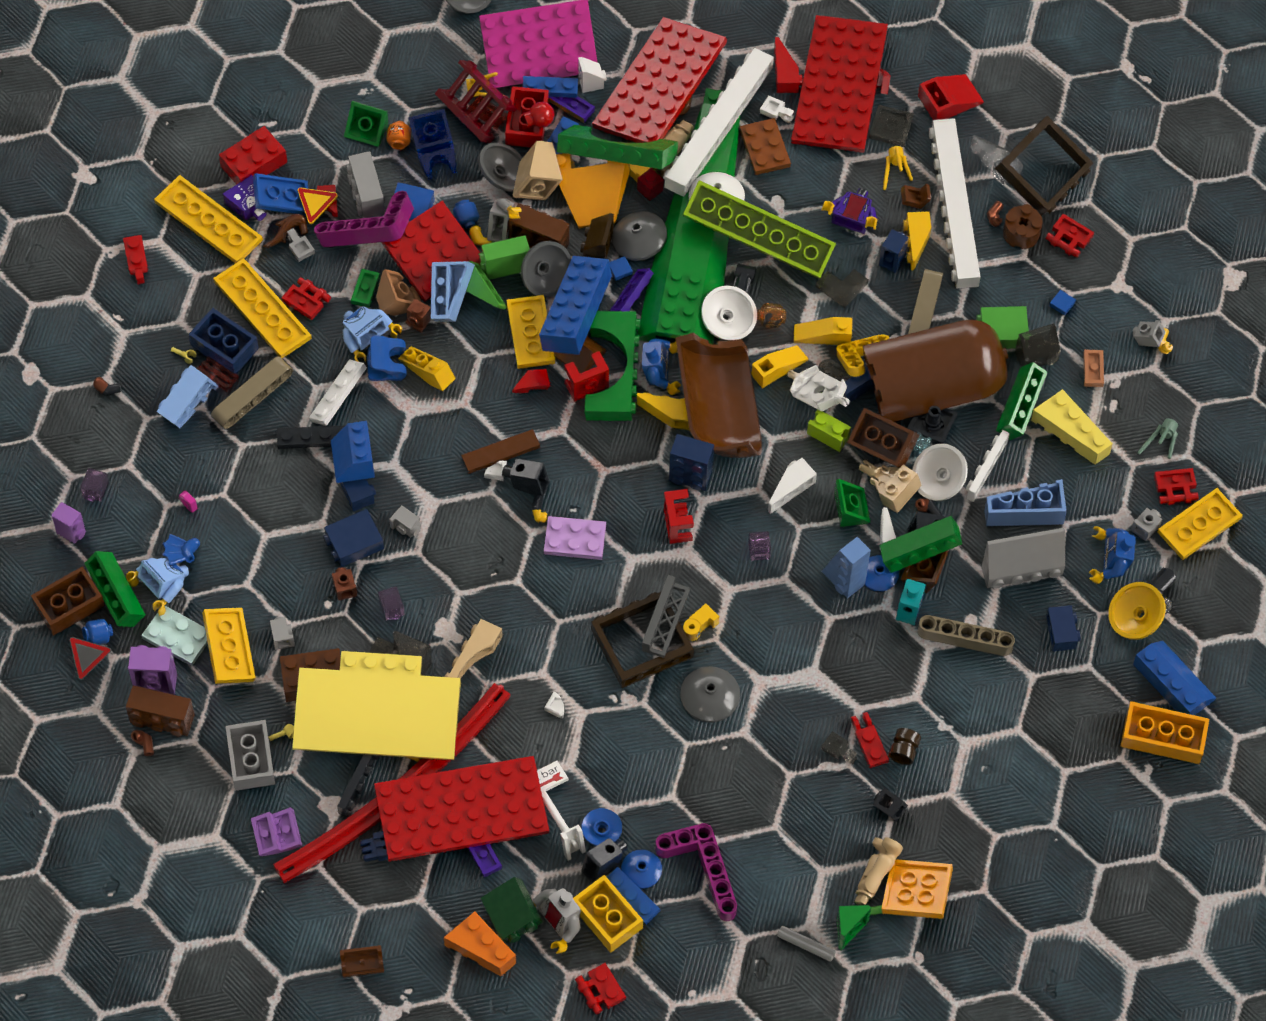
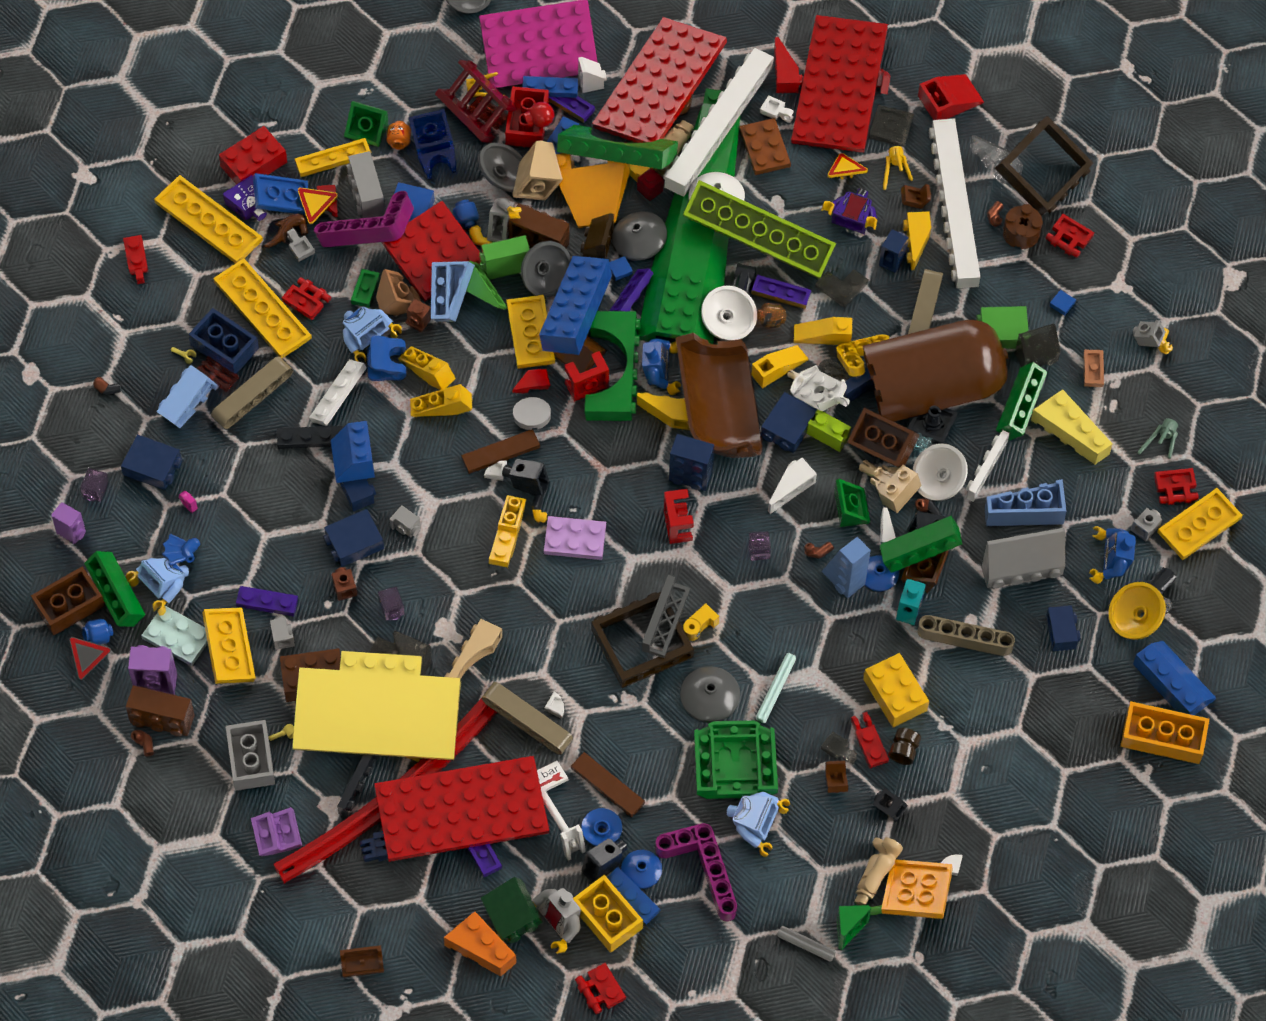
(151, 462): none -> dark blue brick
(267, 601): none -> dark purple plate
(330, 157): none -> yellow plate
(443, 402): none -> yellow slope
(507, 531): none -> yellow slope
(527, 718): none -> dark tan beam
(531, 413): none -> light grey tile
(608, 784): none -> reddish brown tile
(735, 760): none -> green wedge
(755, 816): none -> light blue torso
(775, 688): none -> light aqua axle
(781, 291): none -> dark purple plate
(788, 422): none -> dark blue brick
(816, 552): none -> copper arm
(836, 776): none -> reddish brown bracket
(846, 166): none -> yellow piece
(896, 690): none -> yellow brick
(955, 860): none -> white tile

